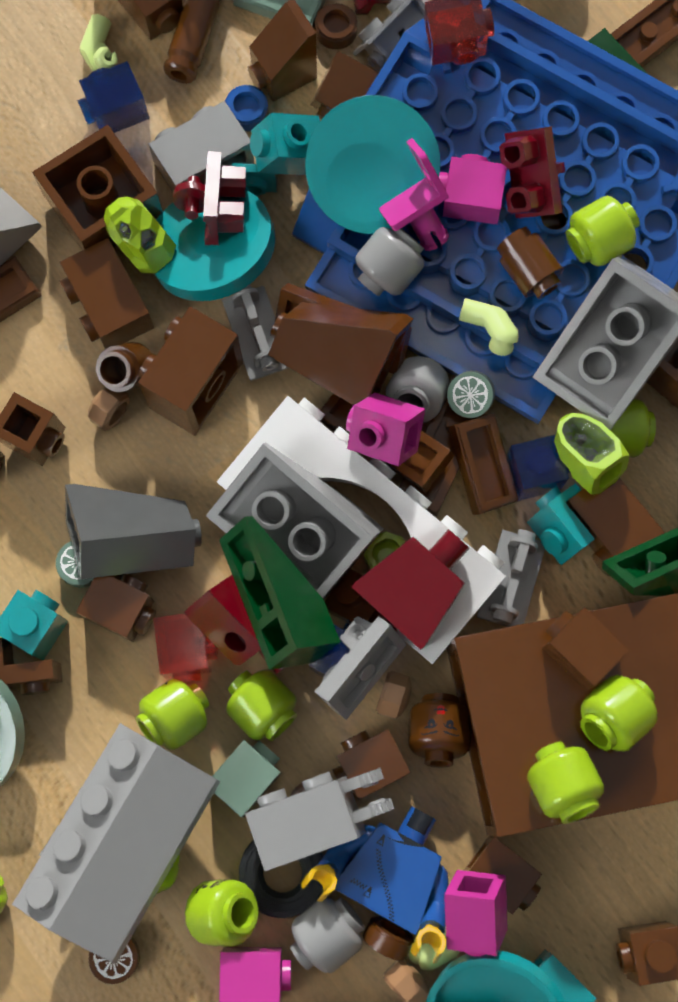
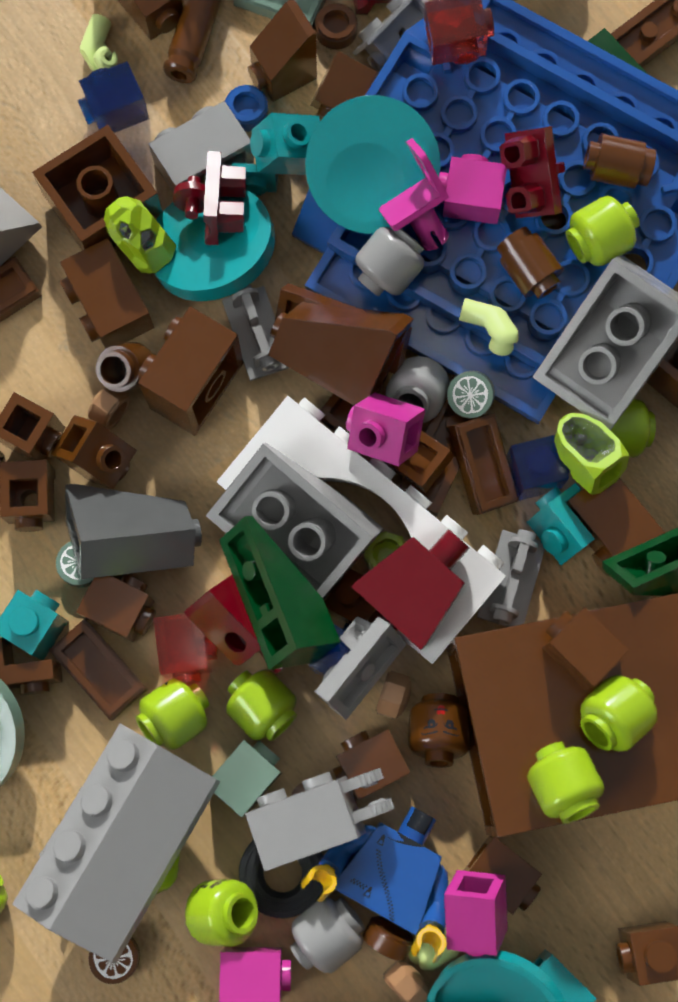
(17, 482): none -> reddish brown brick
(94, 452): none -> reddish brown brick
(98, 669): none -> reddish brown tile
(619, 161): none -> reddish brown brick

